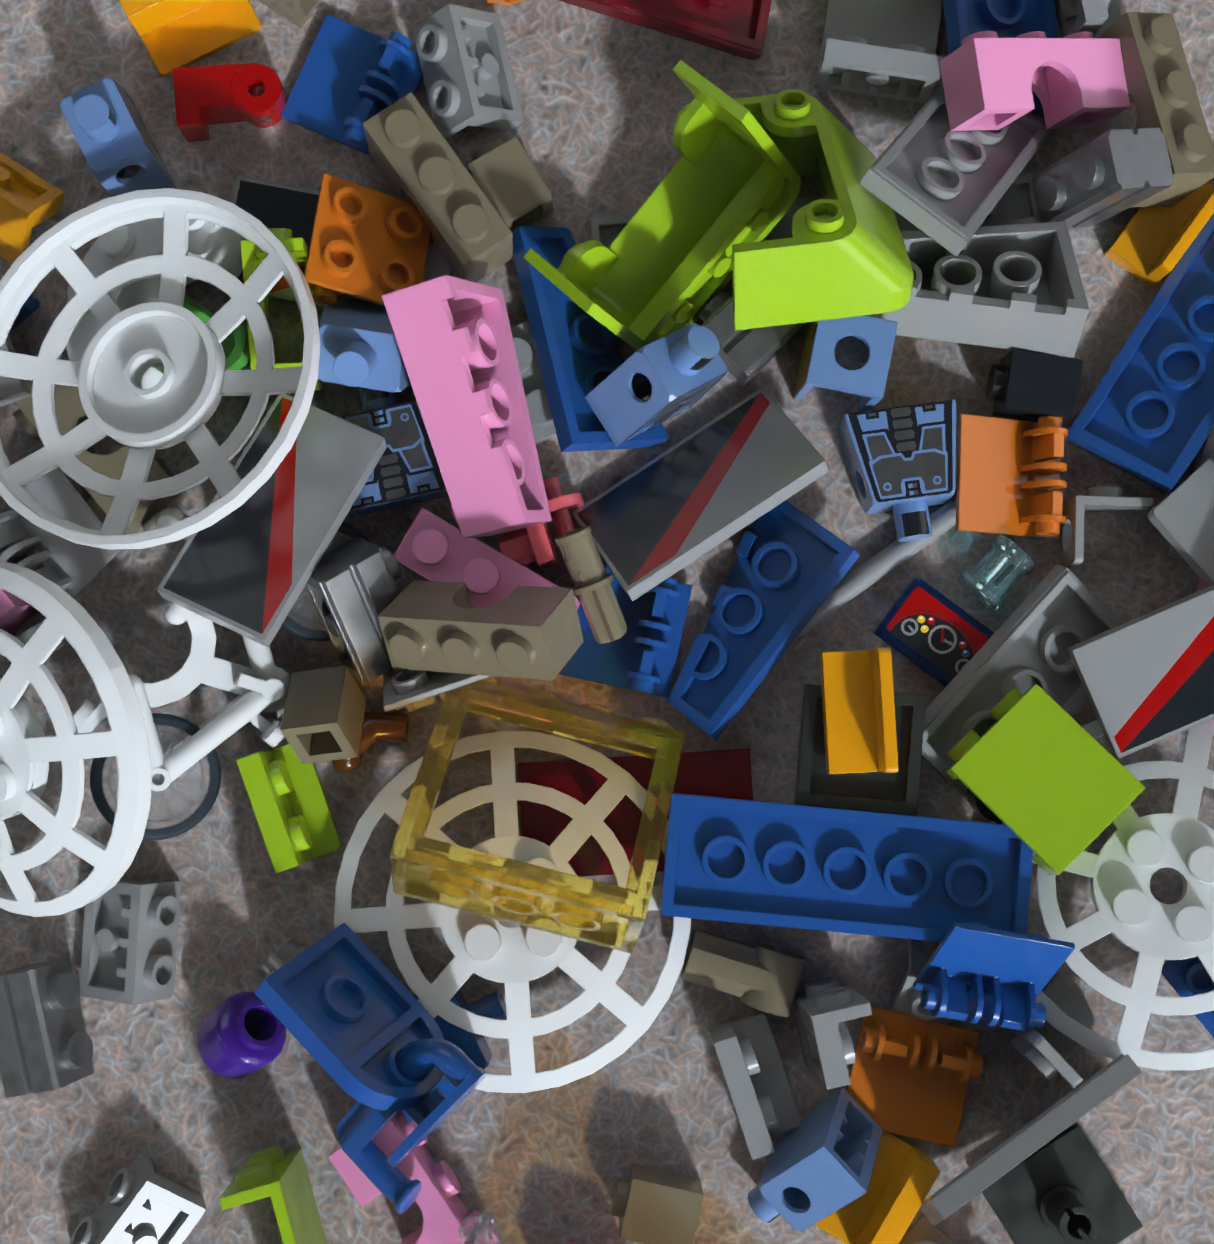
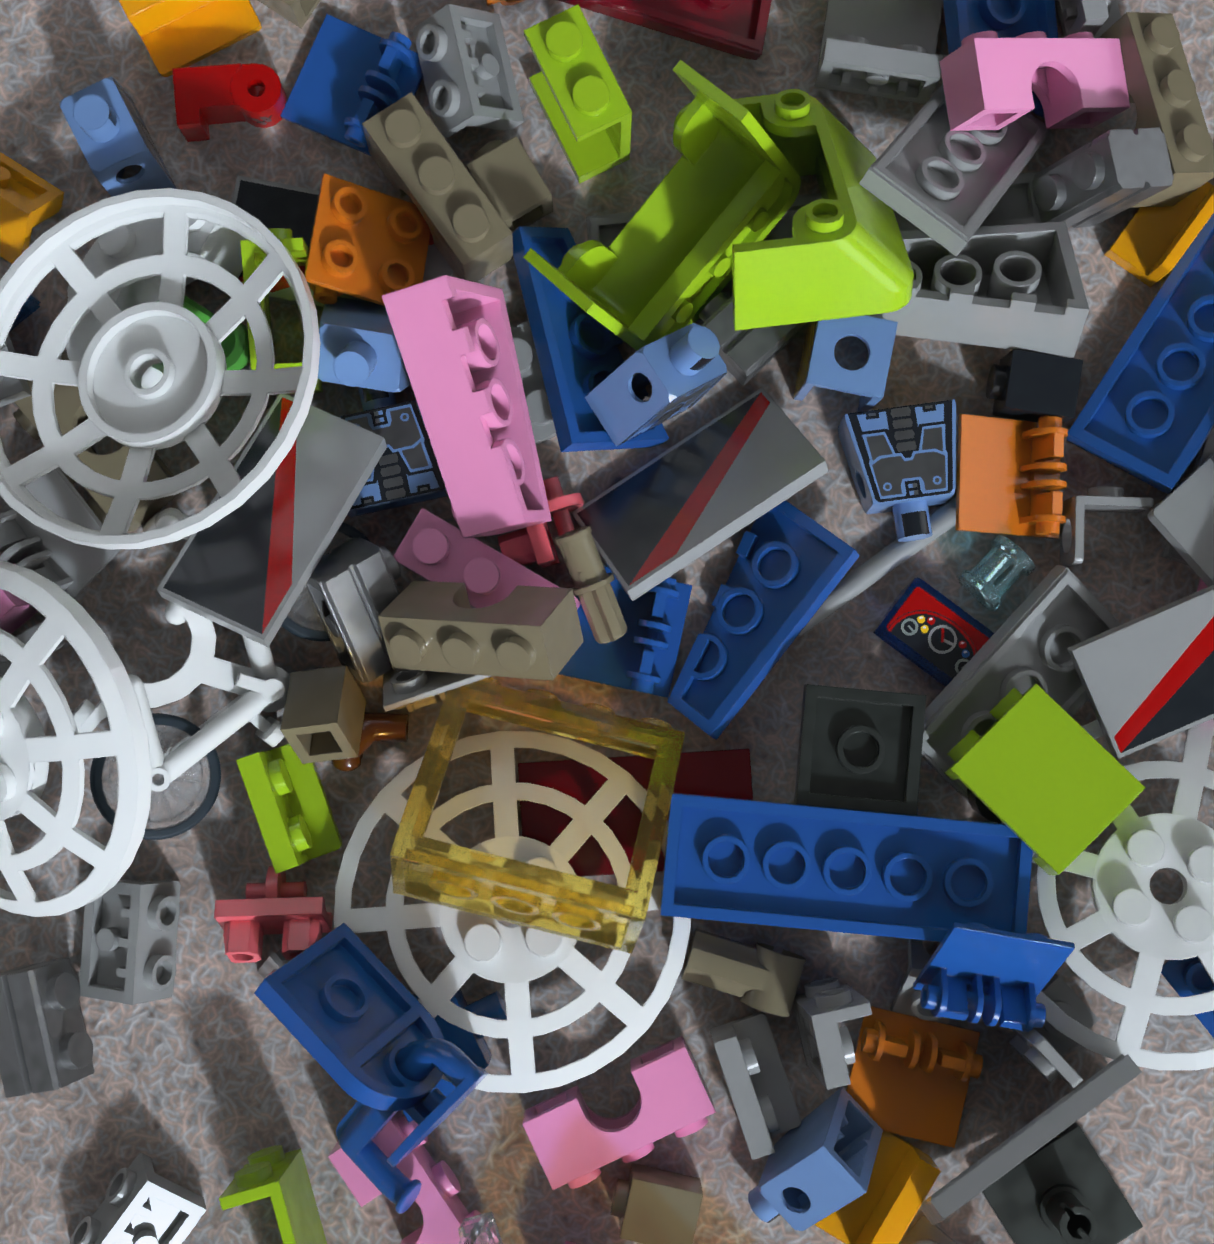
(240, 1036): dark purple head -> none
(268, 910): none -> coral hips
(577, 1142): none -> bright pink arch
(580, 94): none -> lime panel
(859, 711): light orange panel -> none

